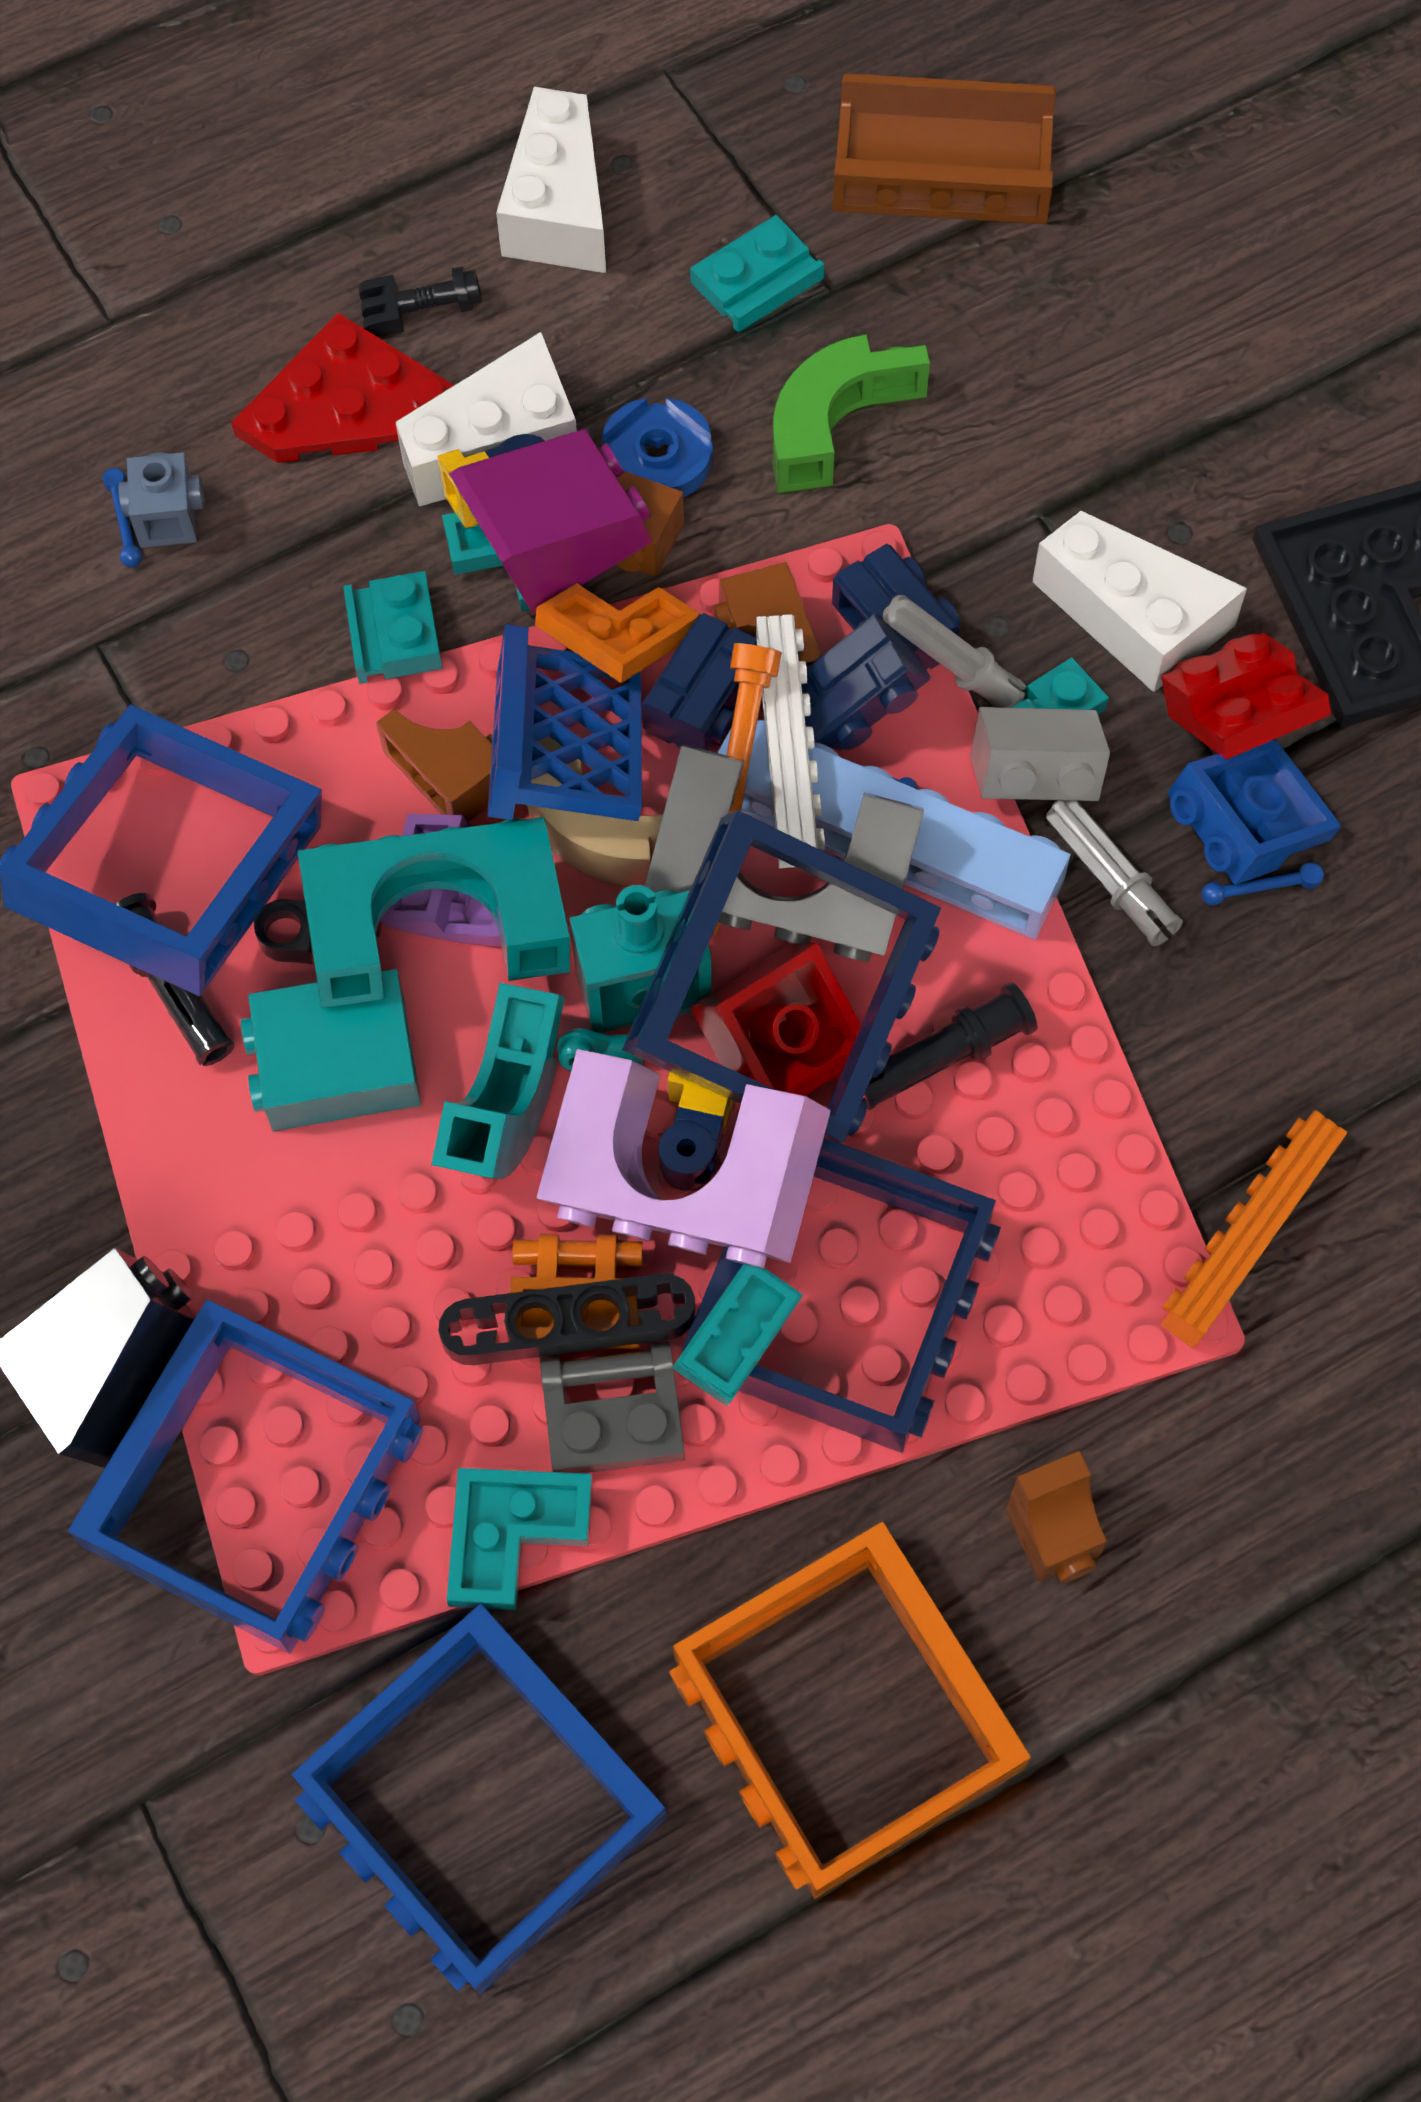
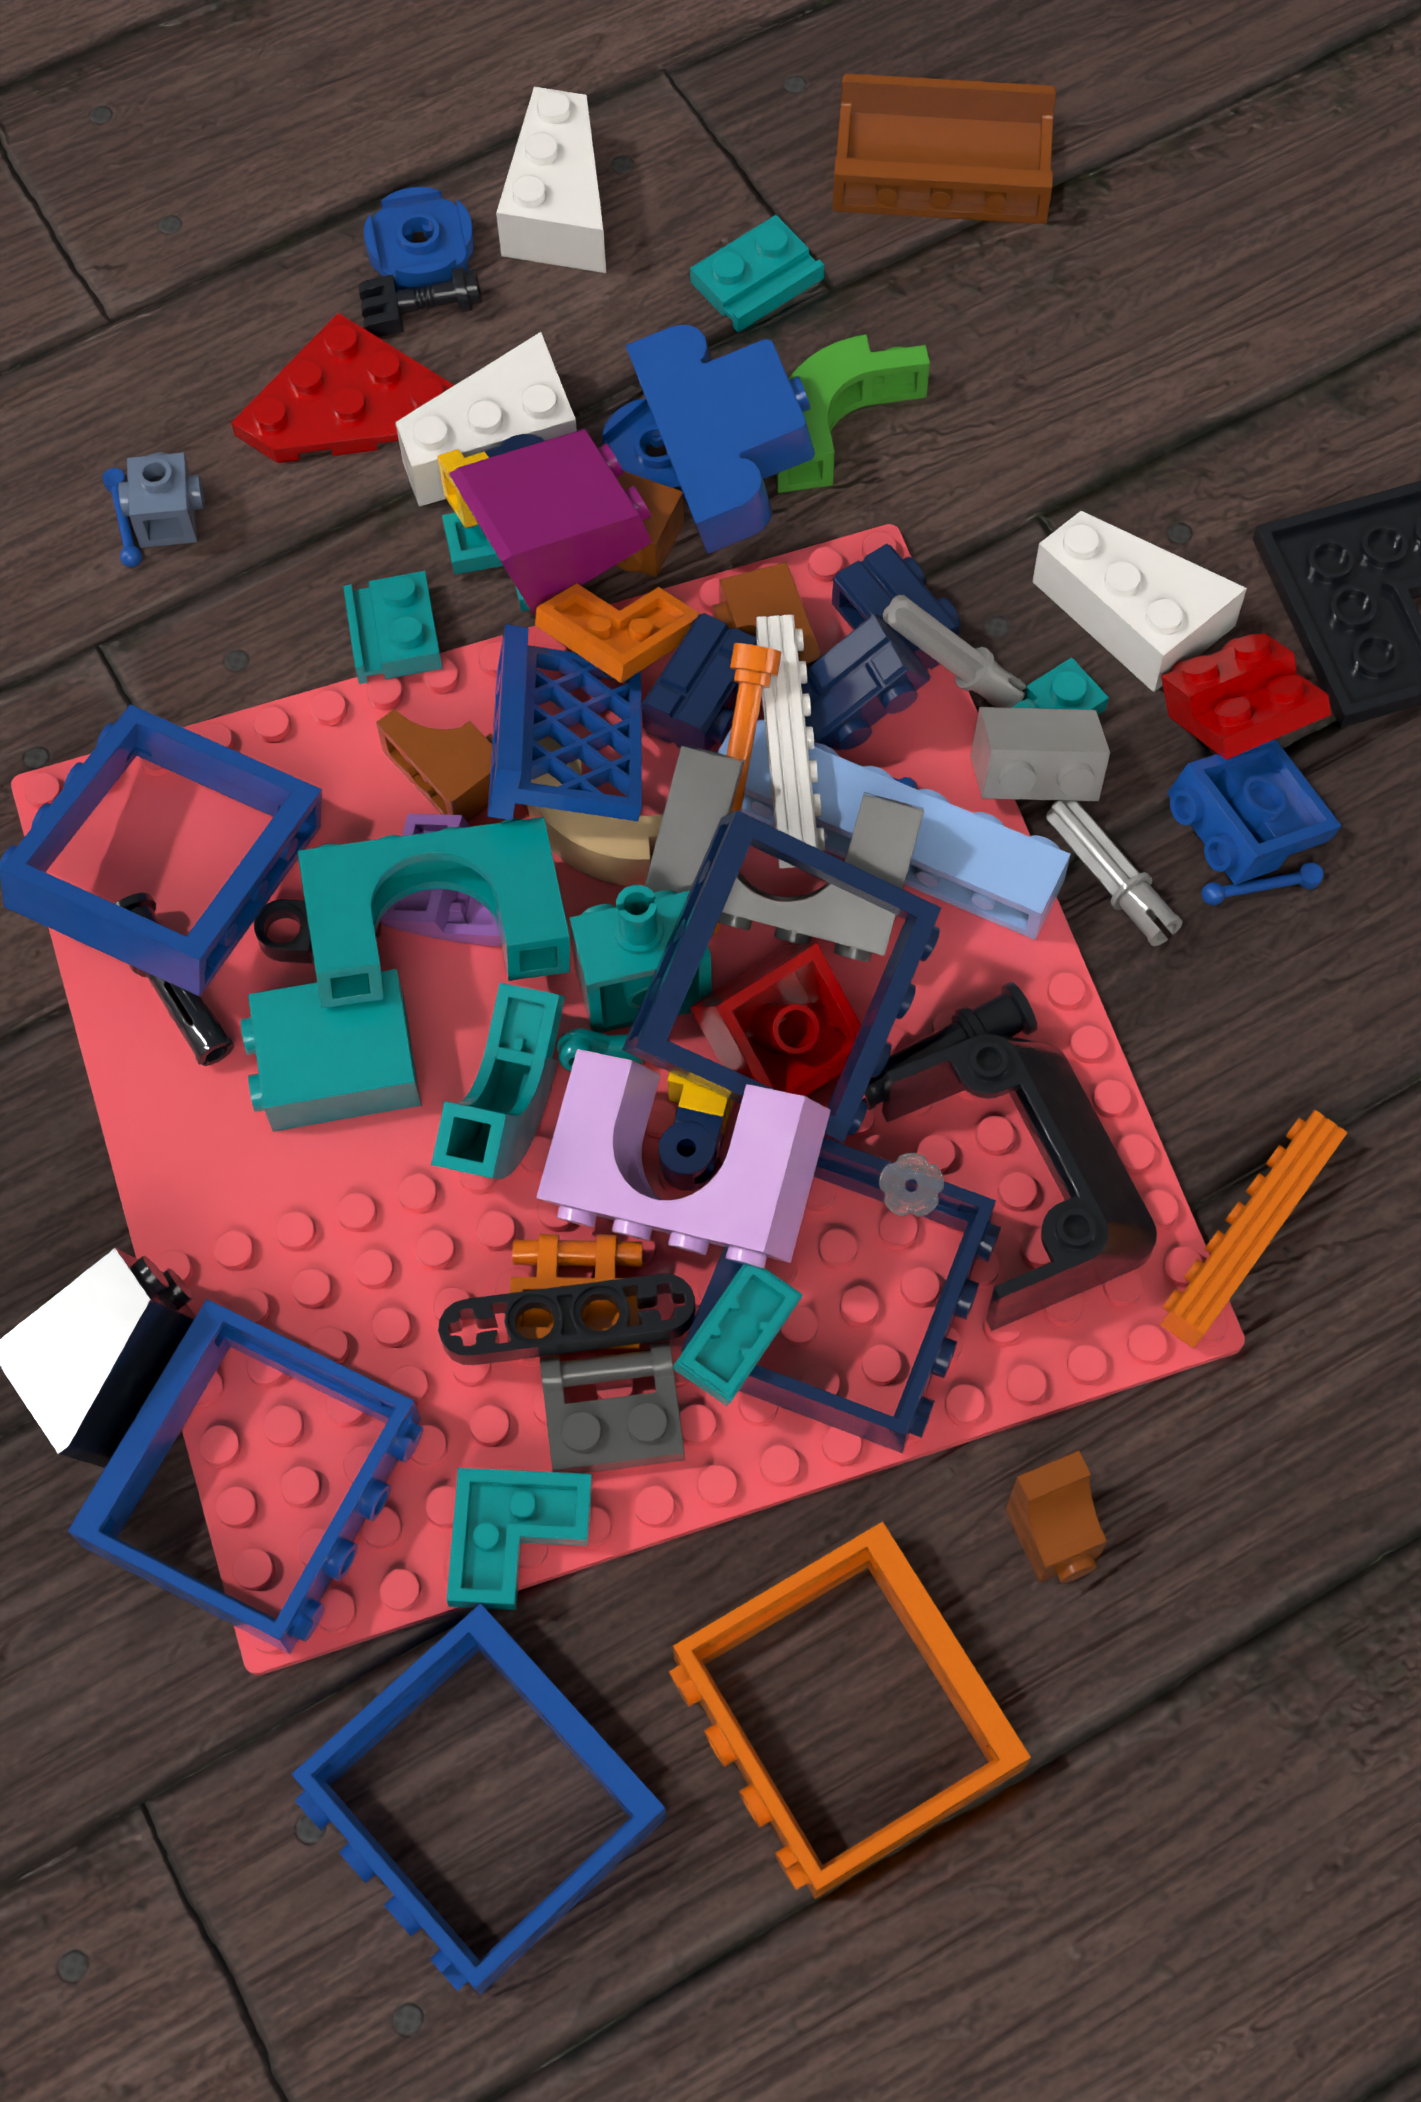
(423, 263): none -> blue plate
(723, 426): none -> blue brick
(911, 1167): none -> clear plate
(1102, 1222): none -> black windscreen

